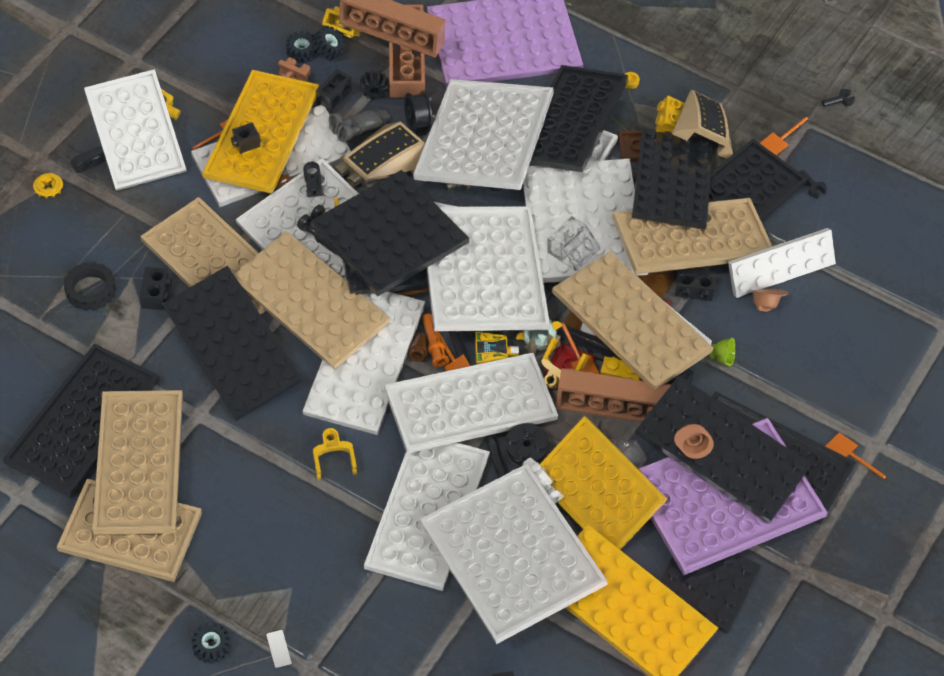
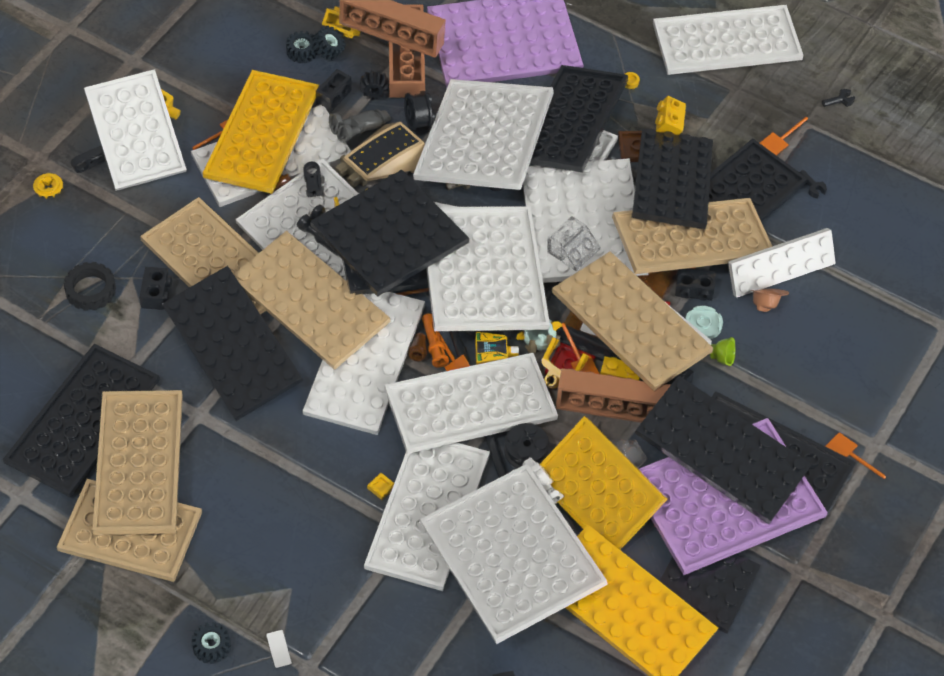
(245, 138): black brick -> none
(290, 70): nougat hips -> none
(333, 445): yellow piece -> none
(380, 486): none -> yellow tile
(694, 441): nougat piece -> none
(705, 118): tan wedge -> none
(706, 320): none -> light aqua tile
(727, 39): none -> white plate

